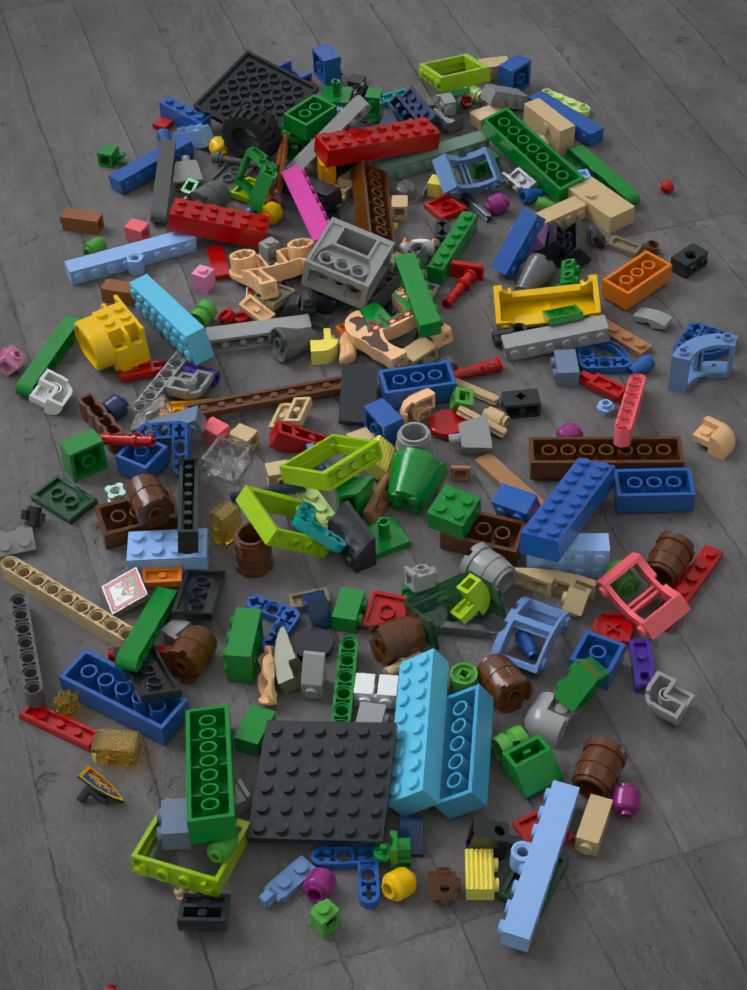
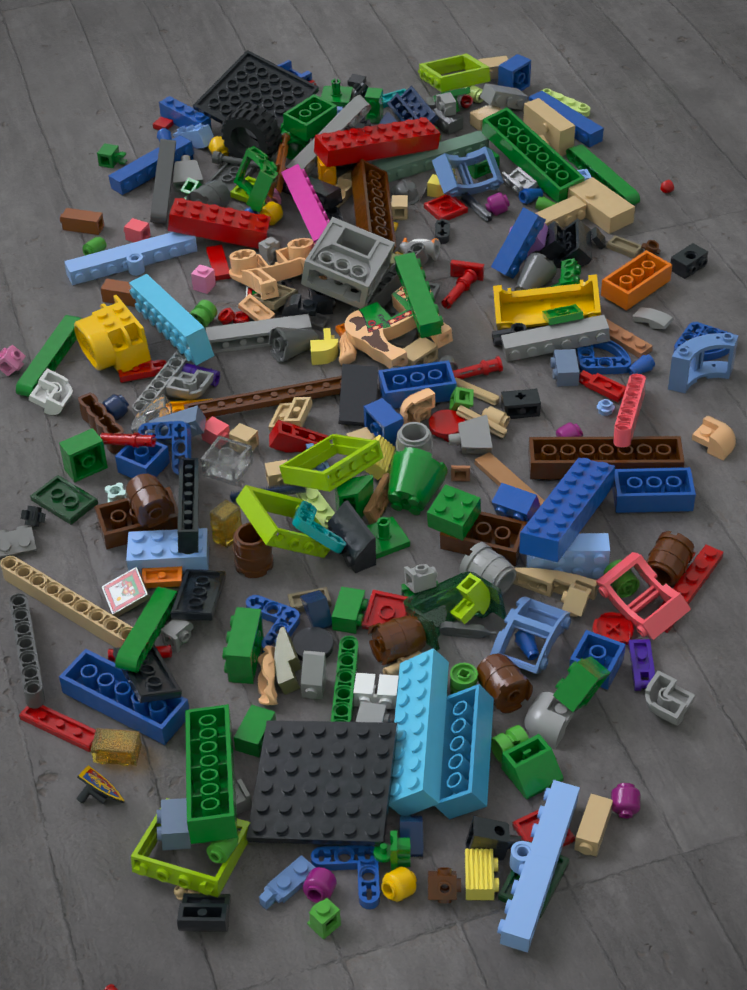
(66, 703): clear yellow gear -> none
(190, 653): reddish brown piece -> none
(326, 64): blue brick -> none
(452, 247): green brick -> none
(599, 767): reddish brown piece -> none

